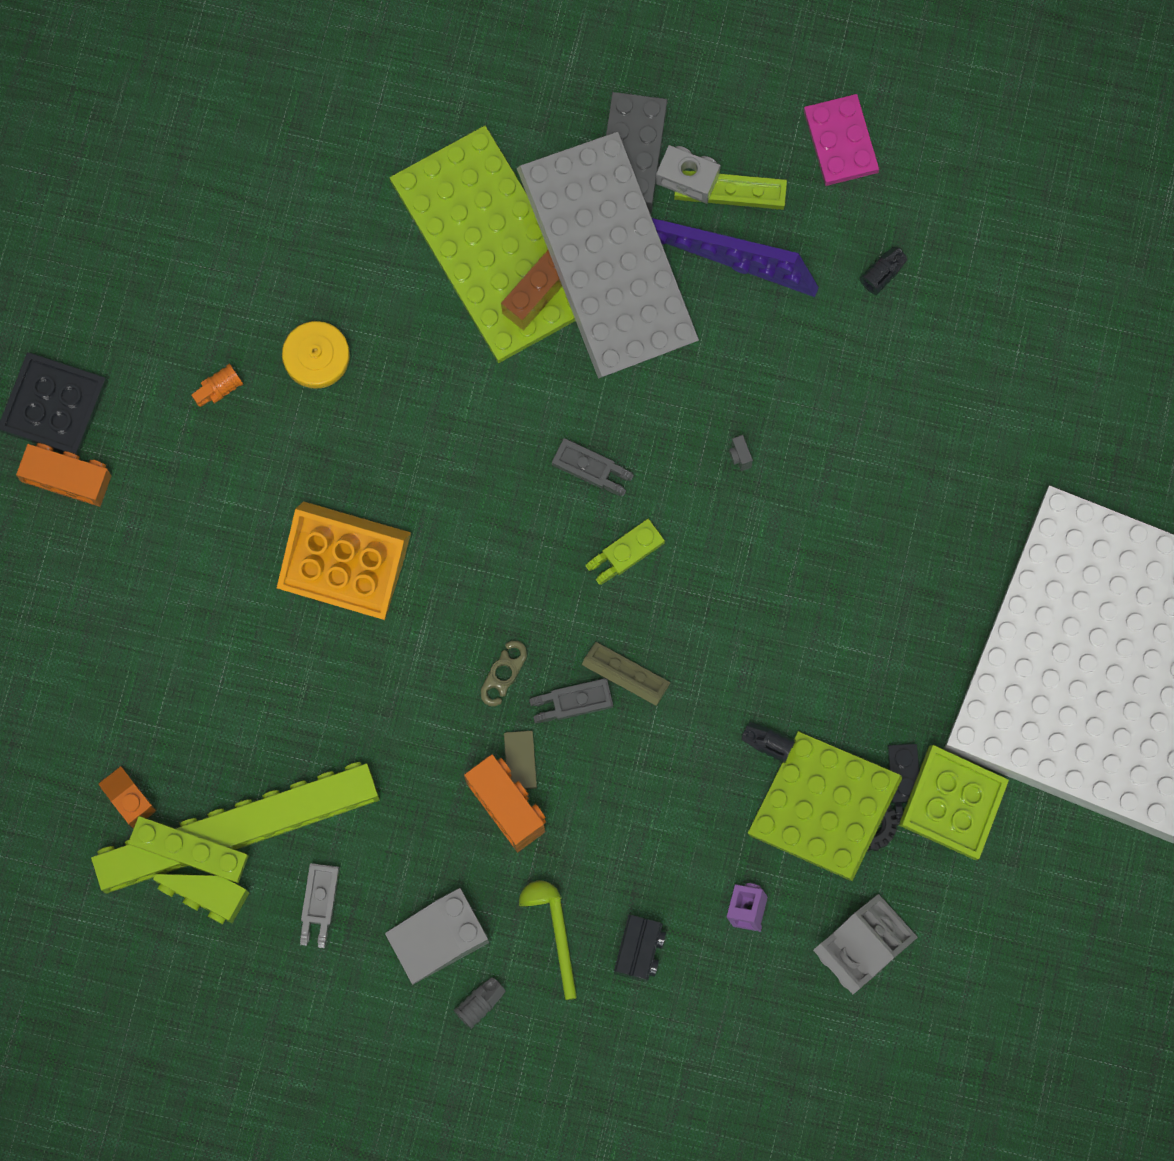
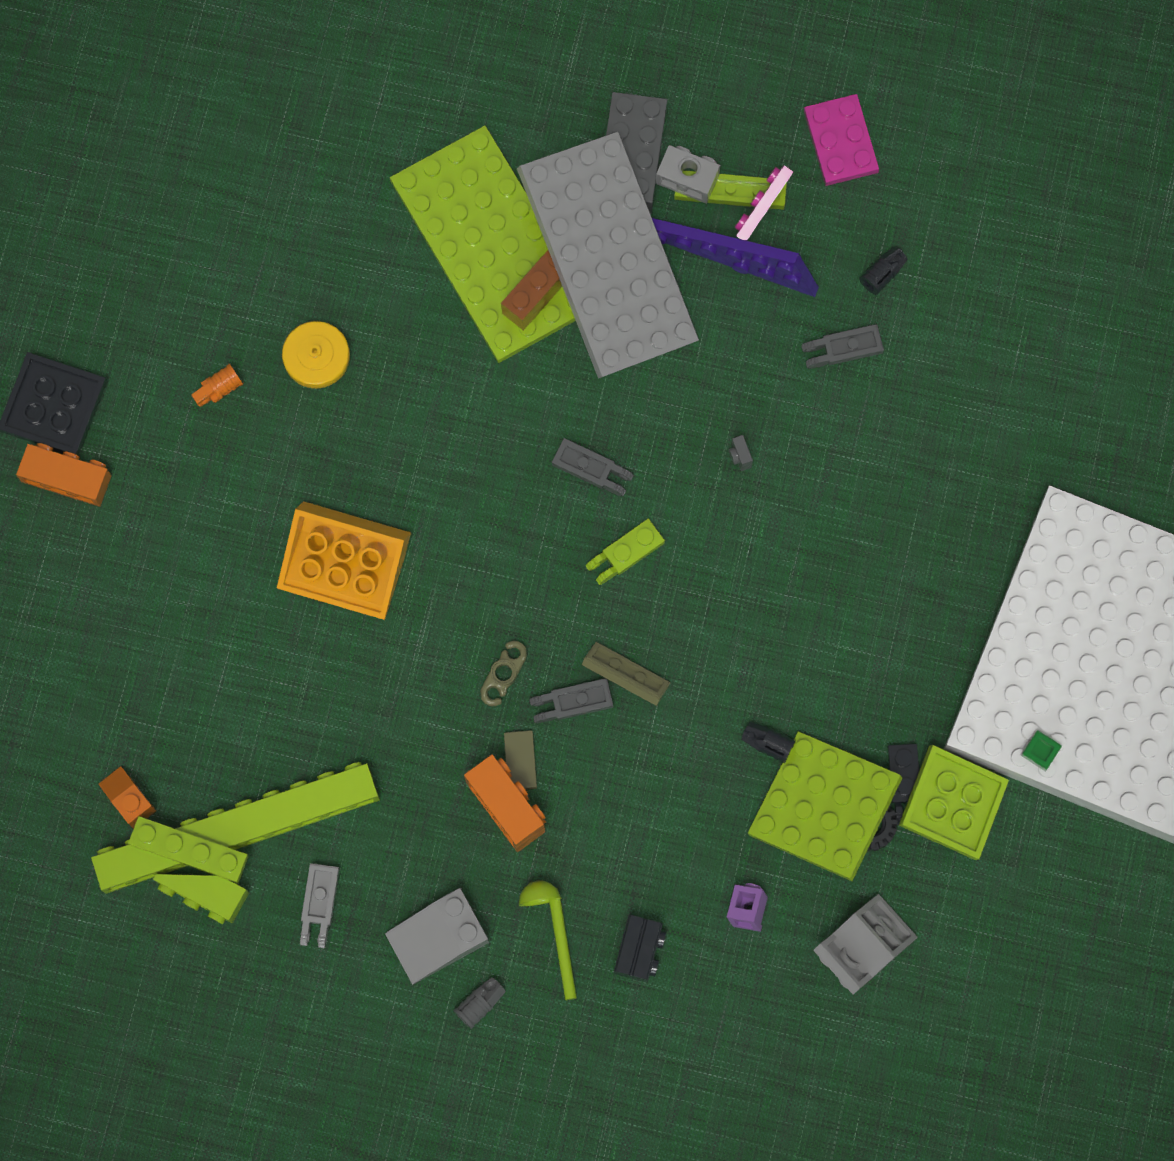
(762, 202): none -> plate
(845, 346): none -> dark grey hinge
(1041, 750): none -> green tile

